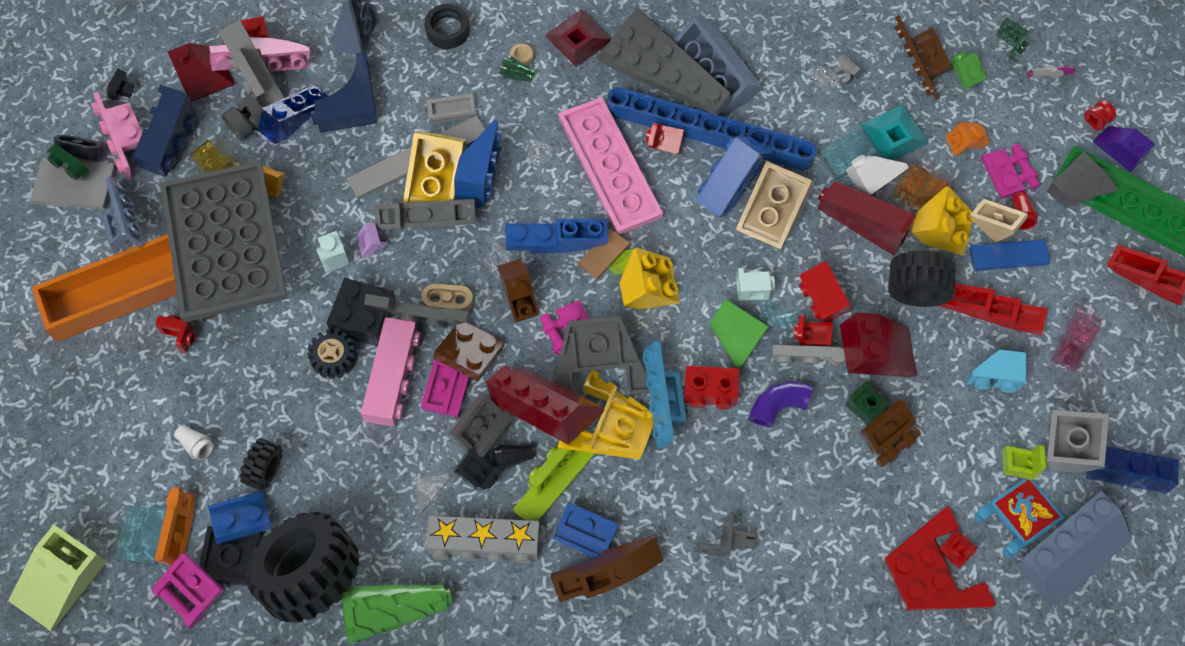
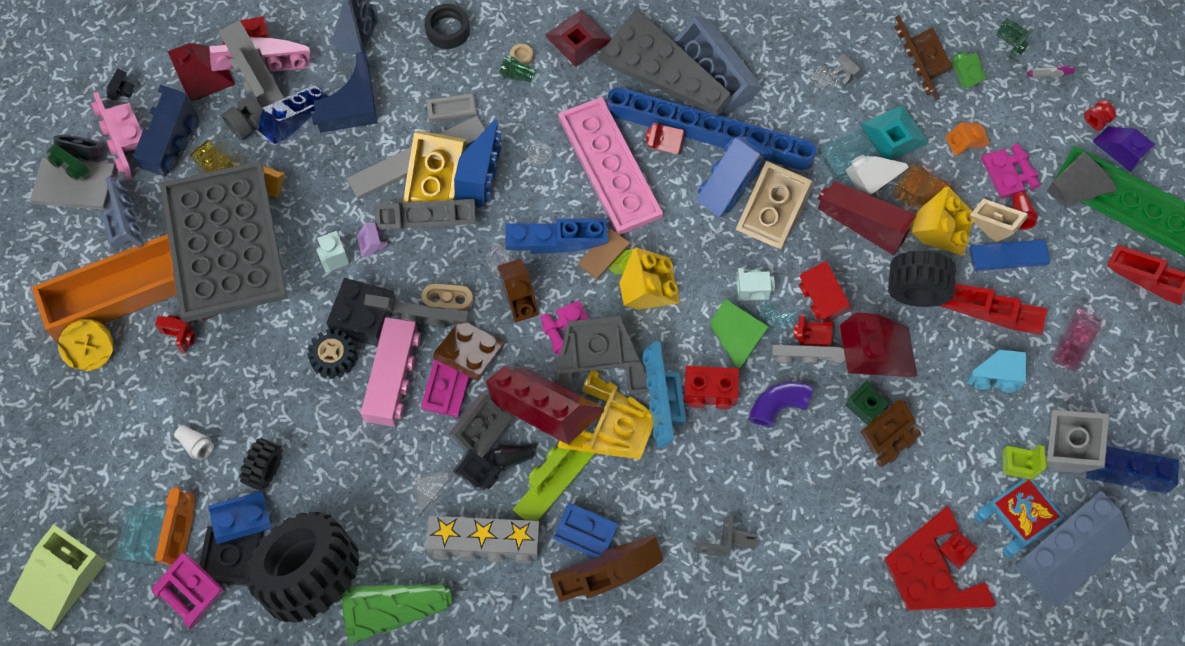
(85, 344): none -> yellow tile

